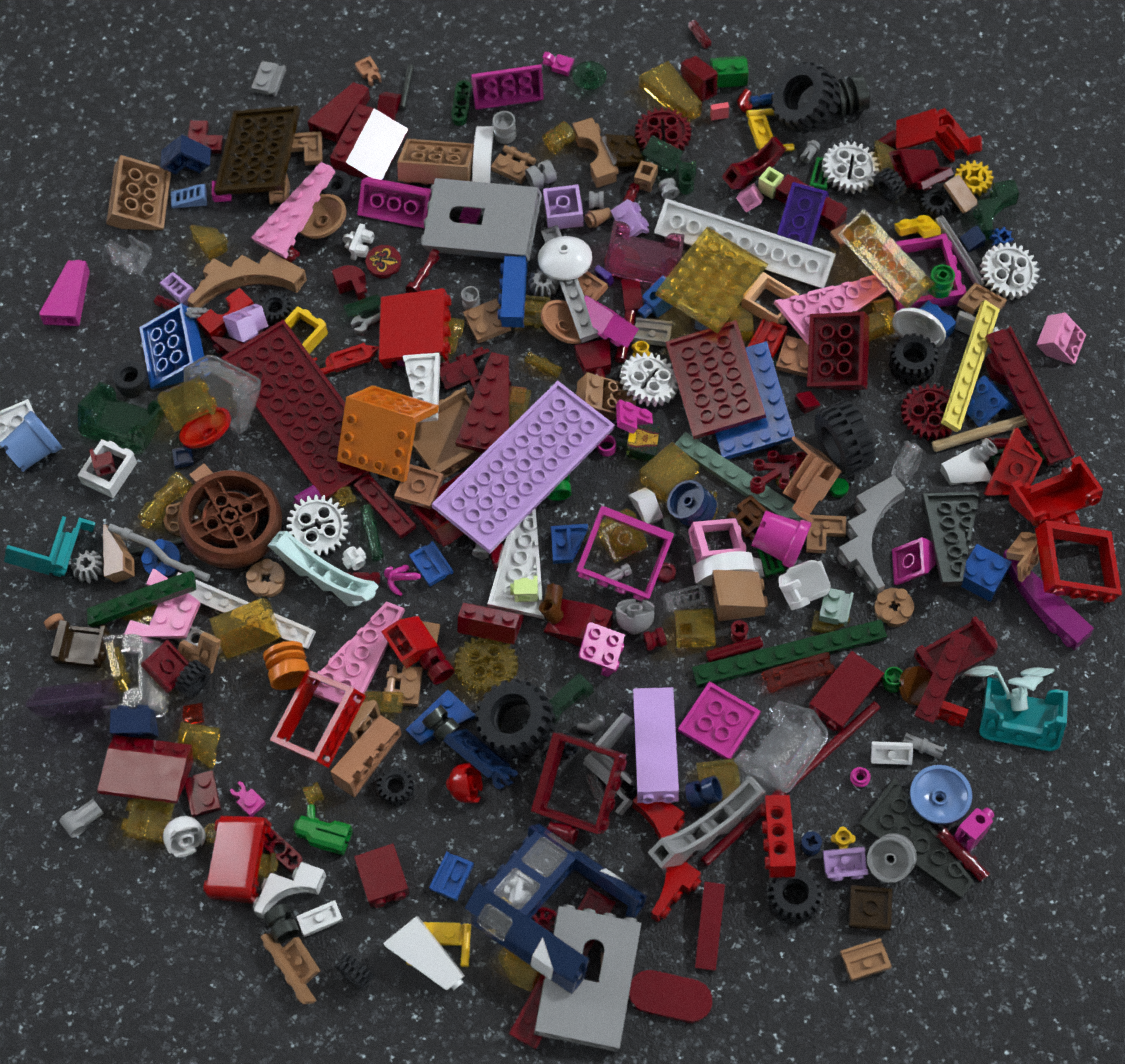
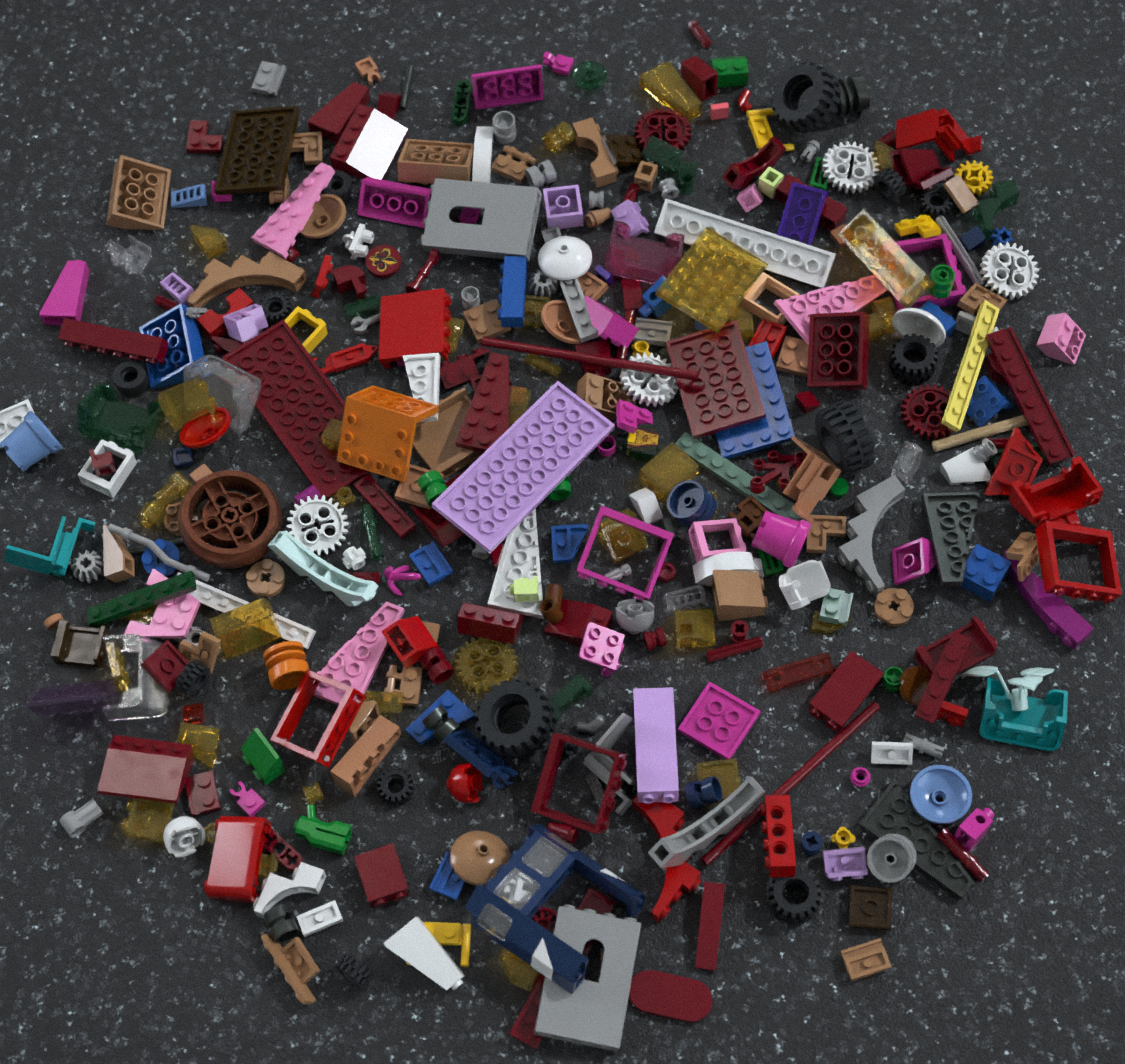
(113, 341): none -> dark red brick
(133, 722): dark blue slope -> none
(185, 153): dark blue brick -> none
(262, 758): none -> green slope
(321, 281): none -> red plate
(331, 434): none -> clear yellow brick
(432, 485): none -> green wheel
(472, 863): none -> medium nougat dish
(590, 358): none -> dark red piece
(763, 99): blue axle -> none
(787, 748): clear windscreen -> none
(788, 653): dark green plate -> none

